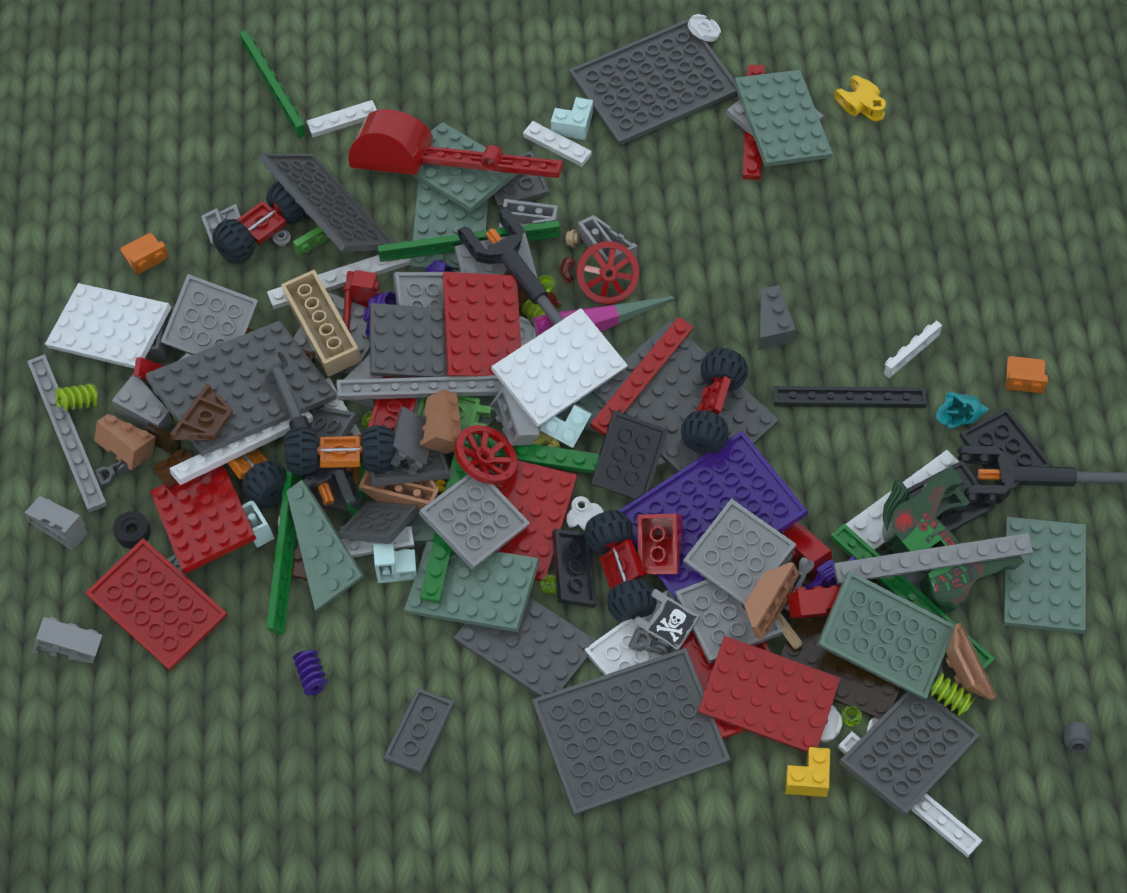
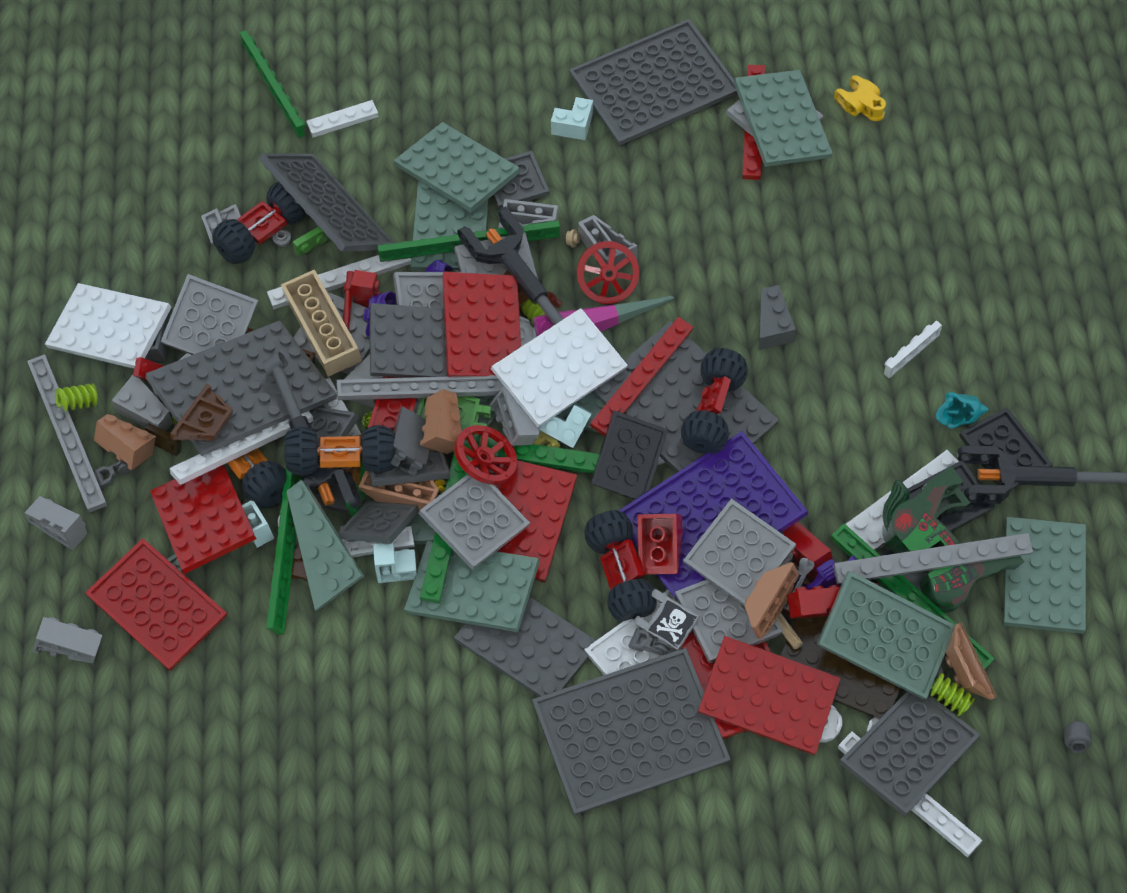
(127, 520): black tyre -> none
(144, 253): orange bracket -> none
(163, 467): reddish brown plate -> none
(310, 671): dark purple piece -> none
(401, 143): red plate -> none
(419, 731): dark grey tile -> none
(547, 279): clear neon green plate -> none
(549, 579): clear neon green plate -> none
(557, 143): white plate -> none
(566, 264): clear red arm -> none
(573, 569): black plate -> none
(580, 516): white plate -> none
(704, 28): white tile -> none
(811, 779): yellow brick -> none
(849, 397): black plate -> none
(851, 710): clear neon green plate -> none
(1026, 374): orange bracket -> none

